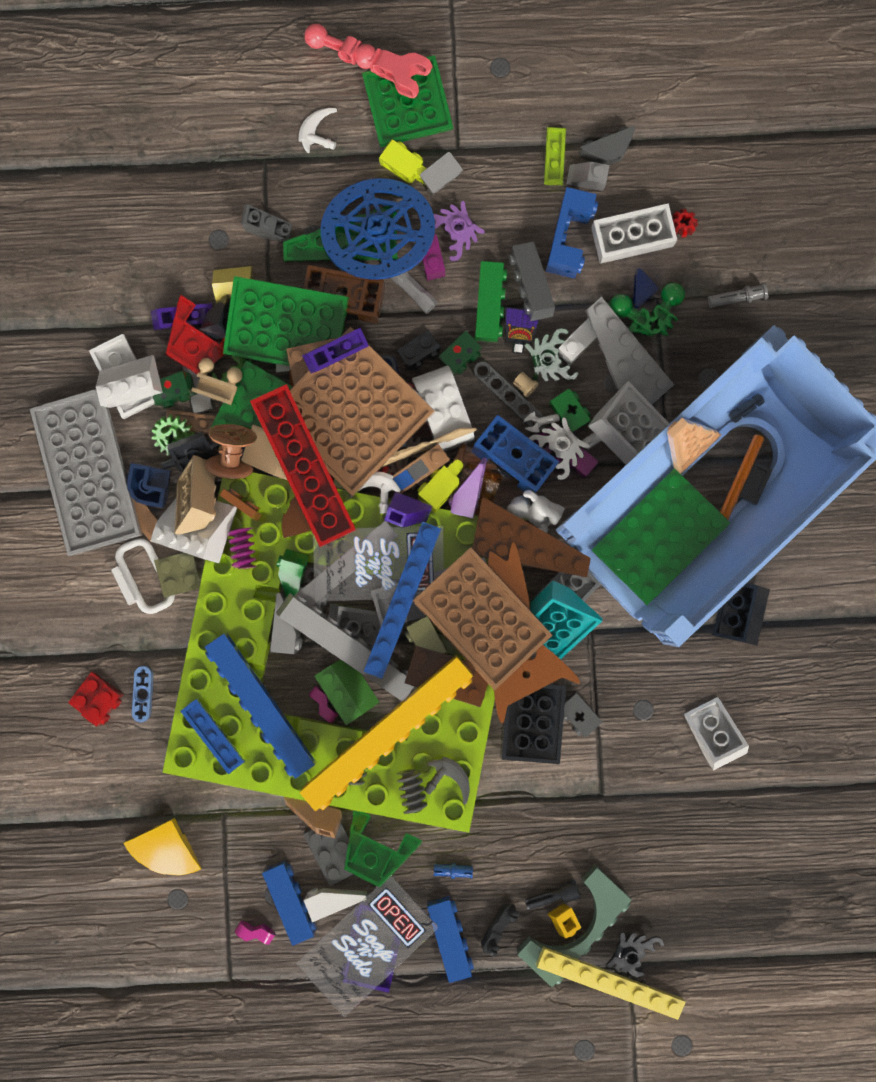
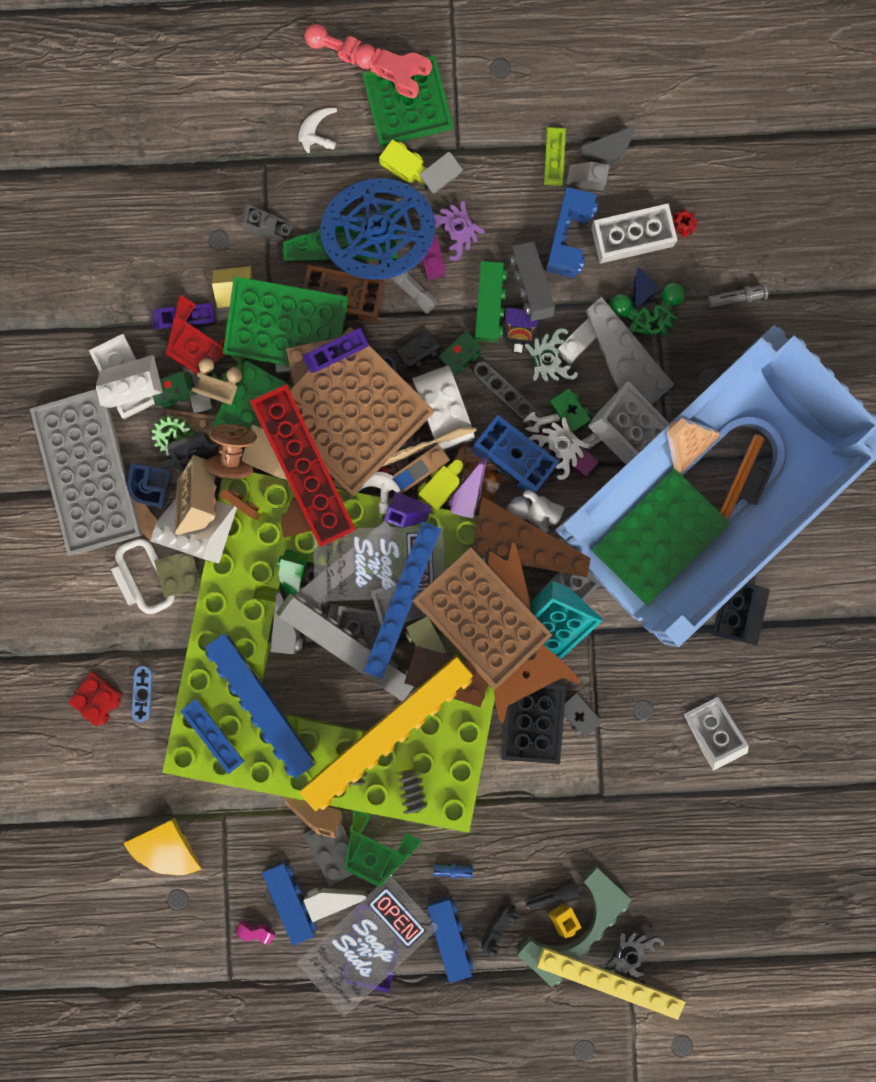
(216, 319): black slope -> none
(242, 548): magenta piece -> none
(325, 710): dark pink piece -> none
(347, 690): bright green slope -> none
(452, 769): dark grey piece -> none
(525, 384): tan bush -> none
(746, 408): black axle -> none

